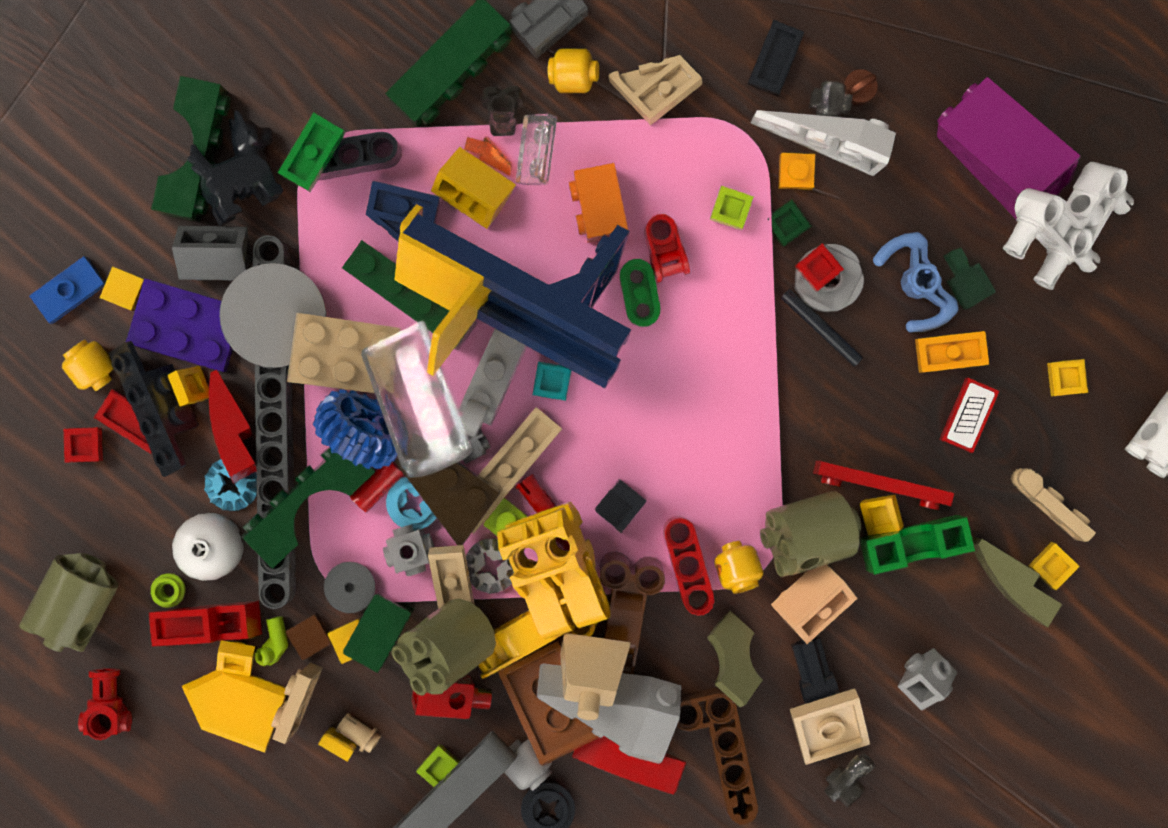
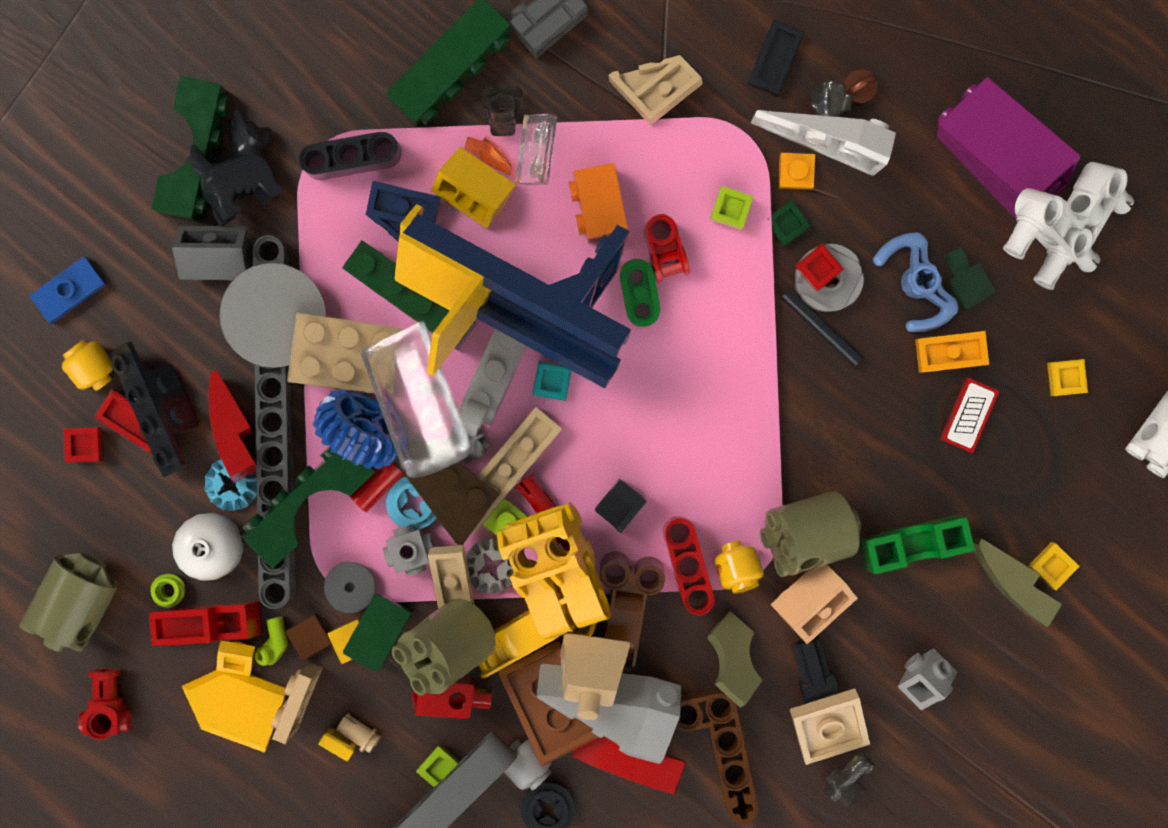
(122, 289): yellow tile -> none
(180, 326): dark purple plate -> none
(189, 385): yellow tile -> none
(311, 152): green plate -> none
(572, 70): yellow head -> none
(881, 515): yellow plate -> none
(928, 496): red plate -> none
(1051, 504): tan hinge -> none

